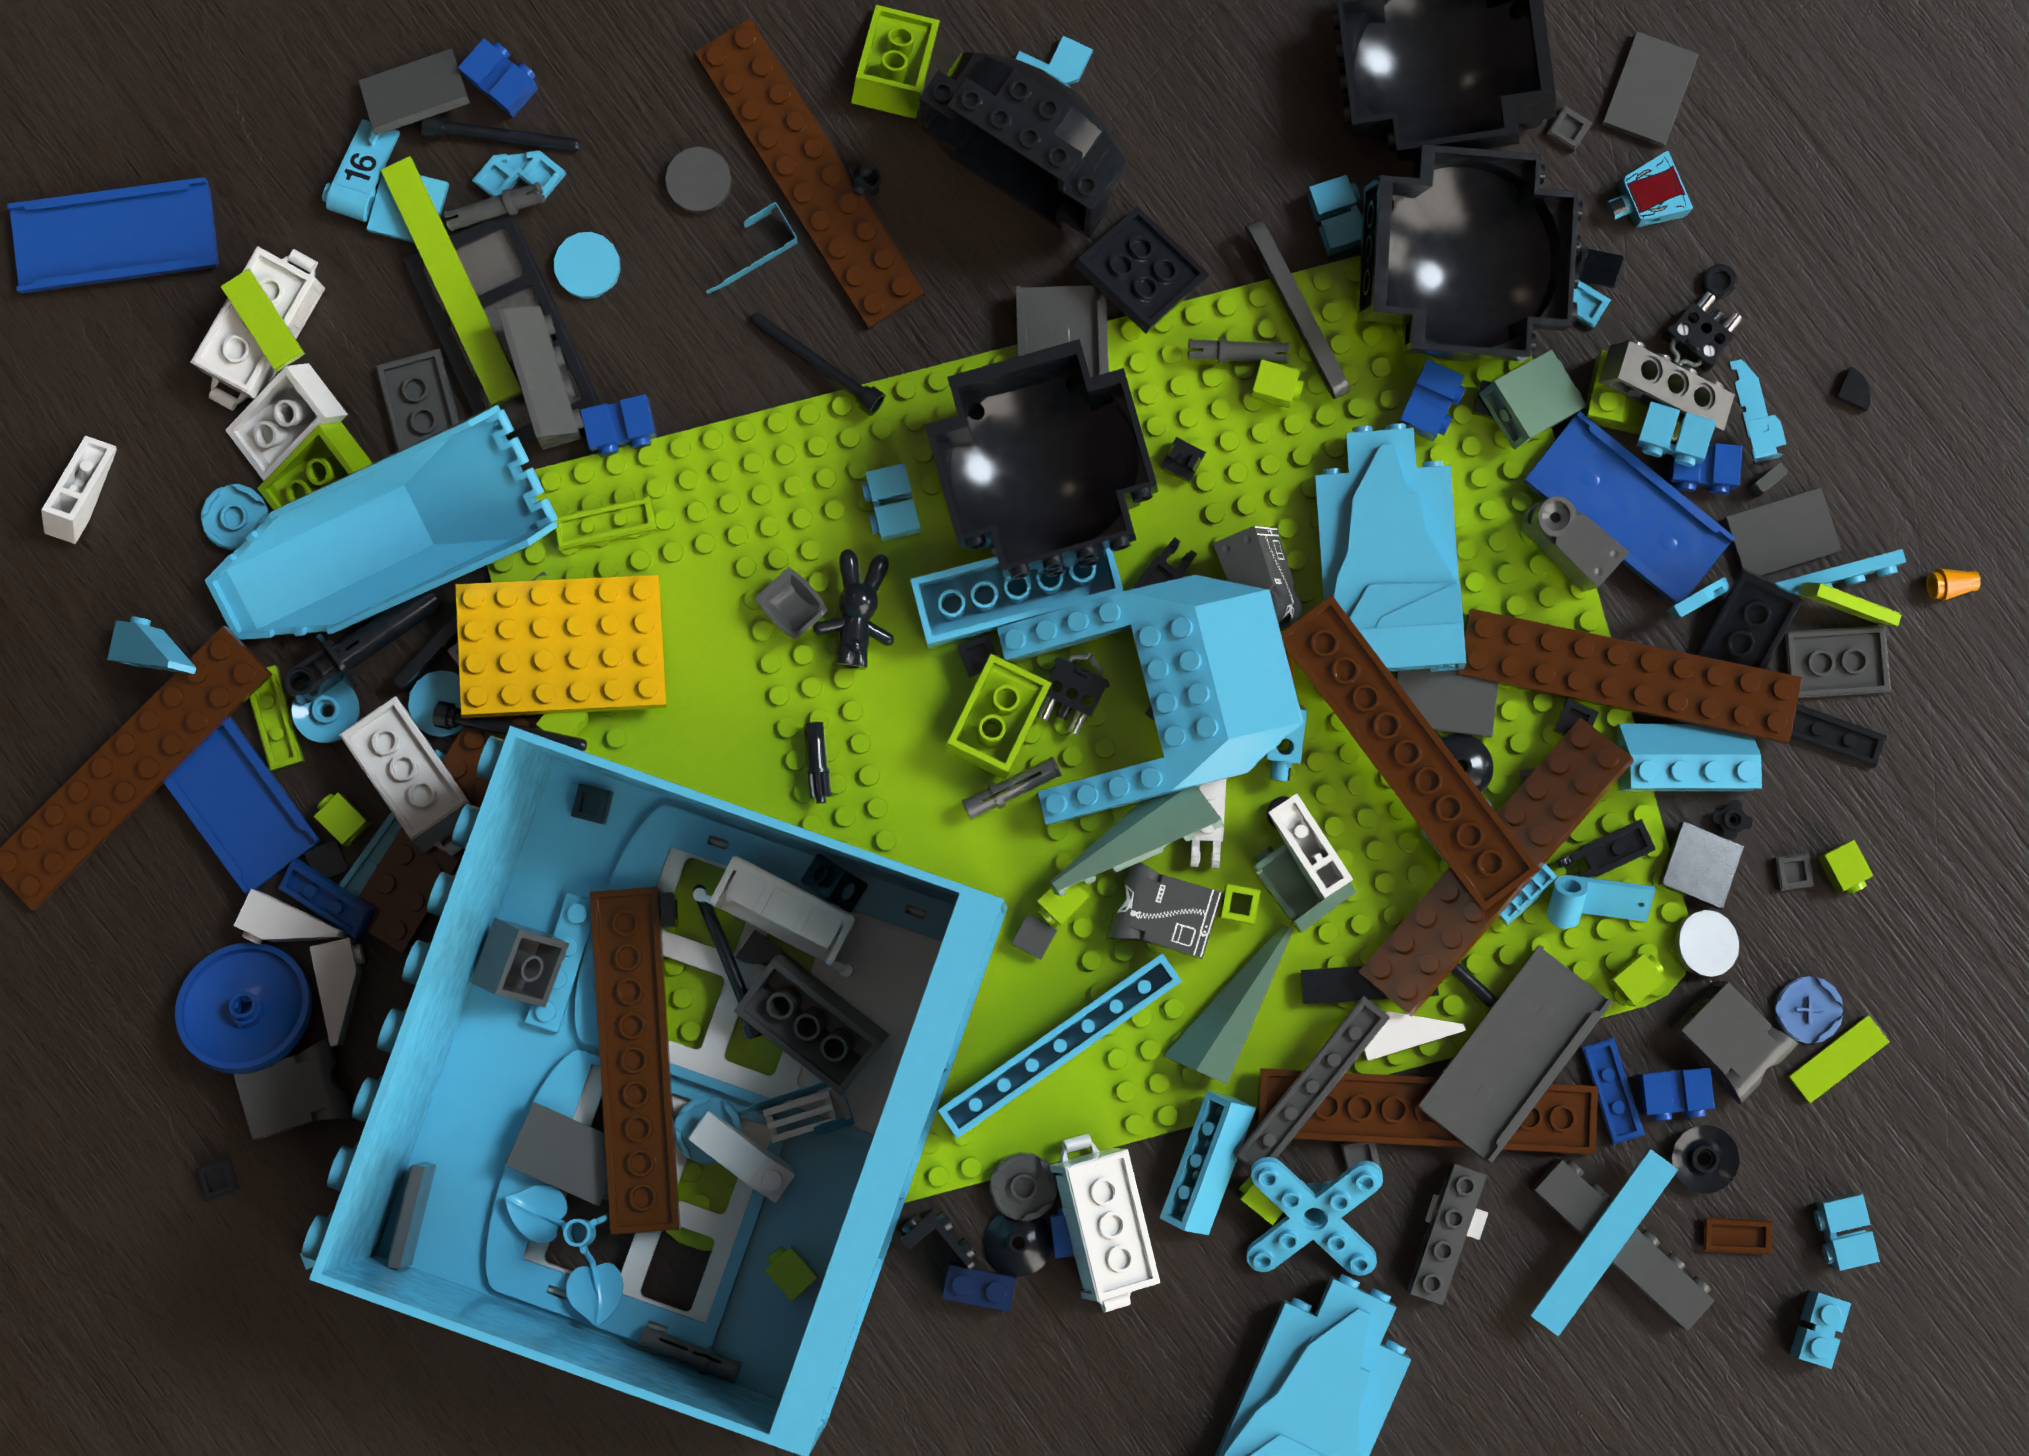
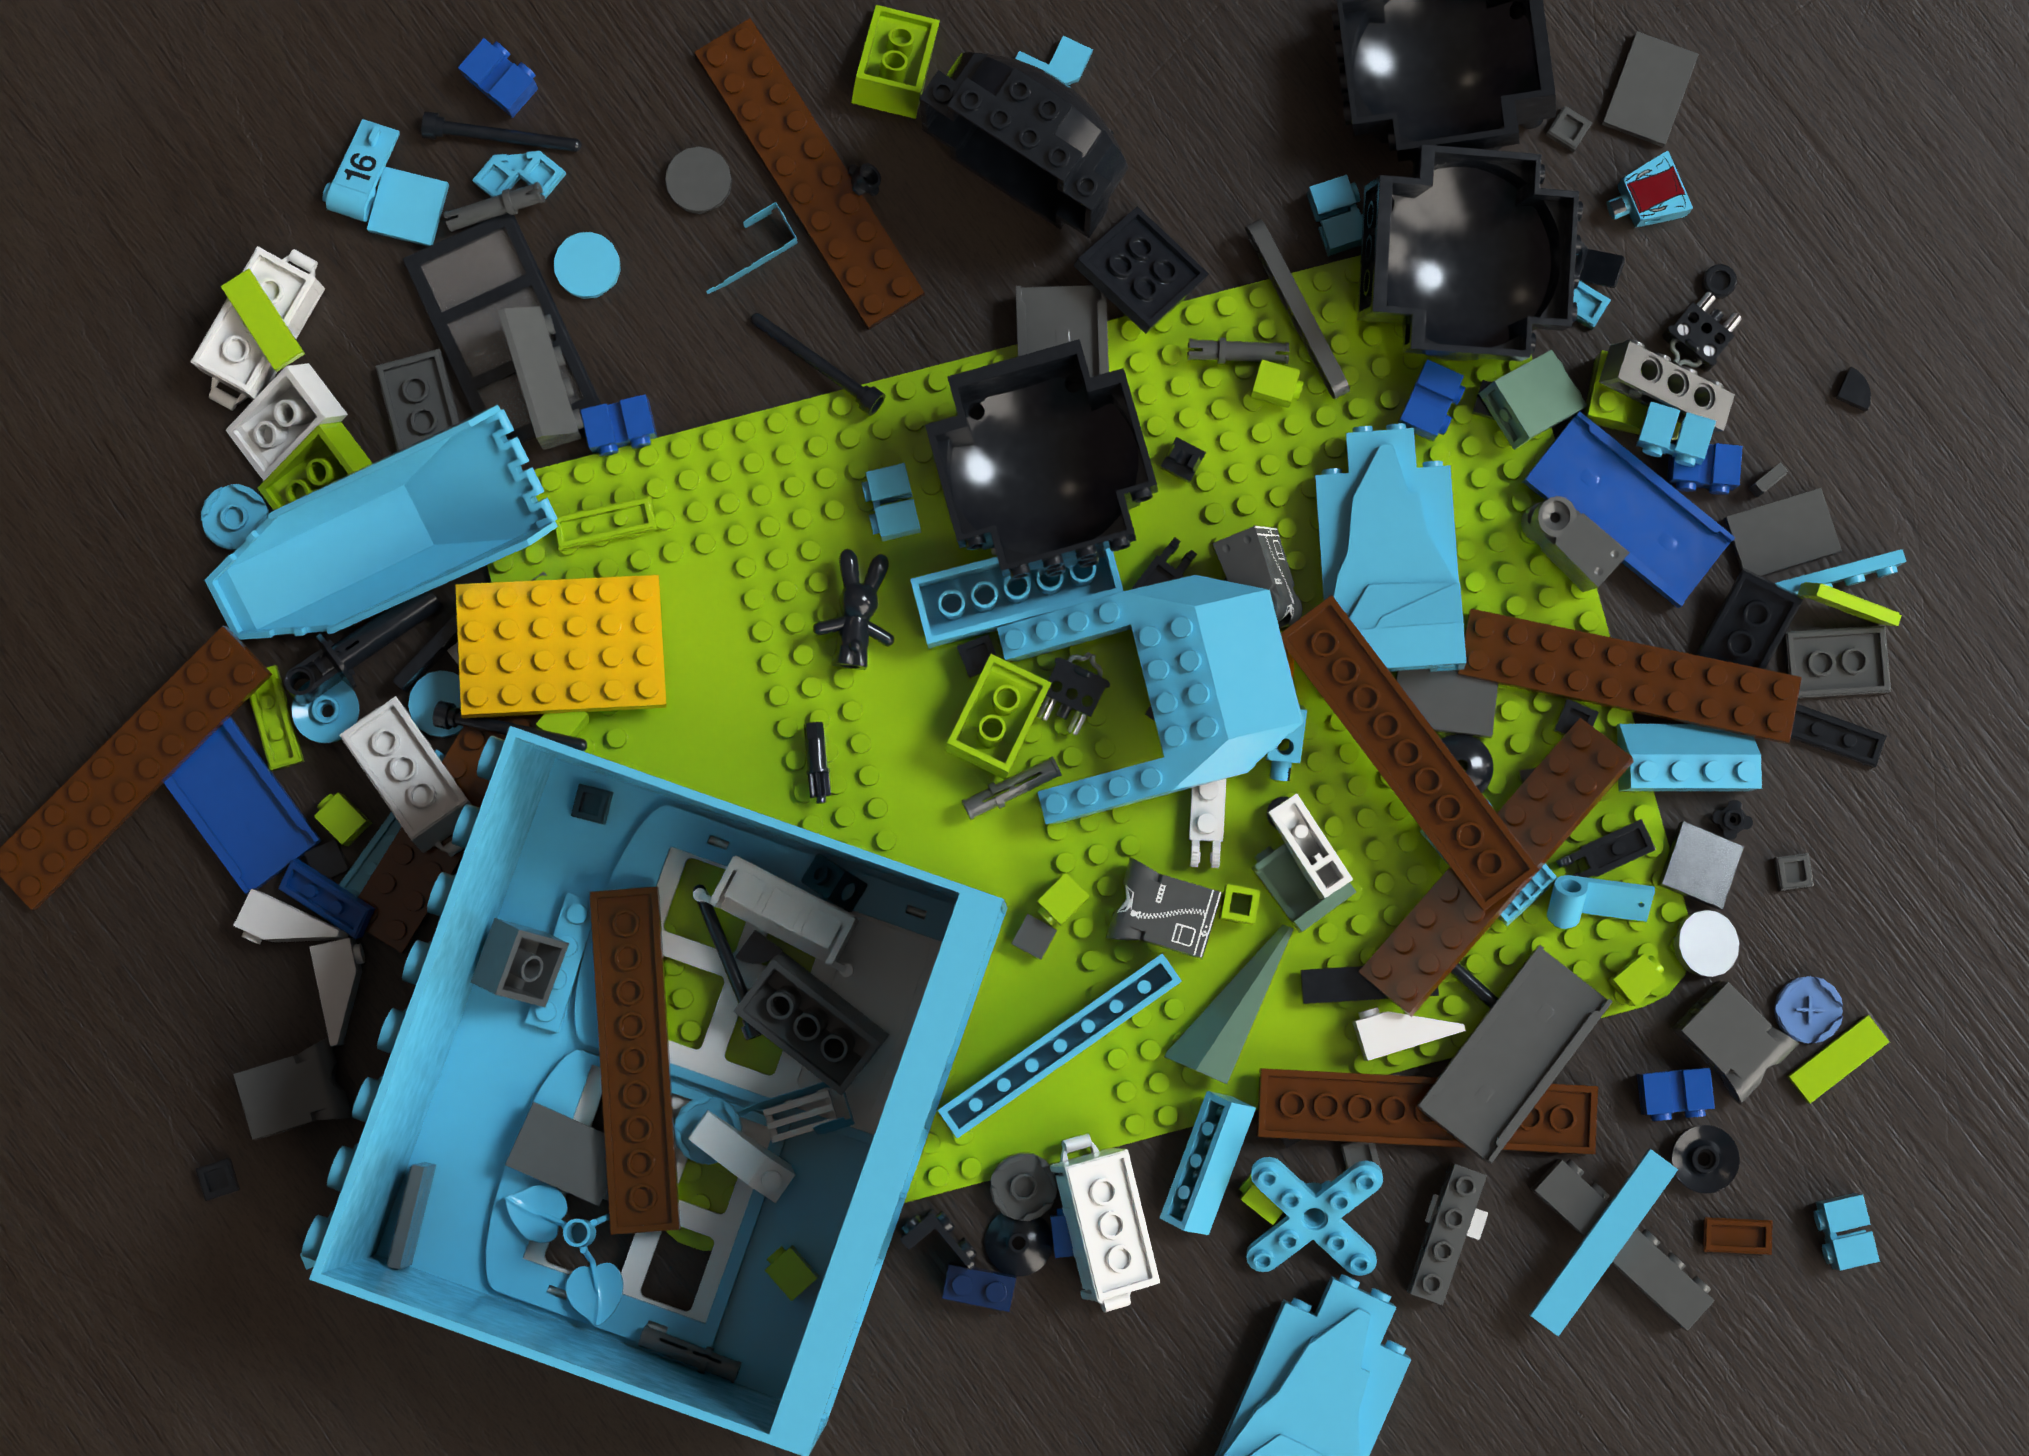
(77, 490): white slope -> none
(113, 235): blue ladder -> none
(147, 647): medium azure slope -> none
(243, 1008): blue dish -> none
(413, 91): dark grey tile -> none
(451, 281): lime tile -> none
(669, 909): black tile -> none
(791, 603): dark grey piece -> none
(1141, 836): sand green wedge -> none
(1314, 1083): dark grey tile -> none
(1614, 1092): blue tile -> none
(1699, 599): medium azure tile -> none
(1763, 430): medium azure piece -> none
(1819, 1344): medium azure piece -> none
(1846, 867): lime brick -> none
(1948, 583): light orange cone -> none

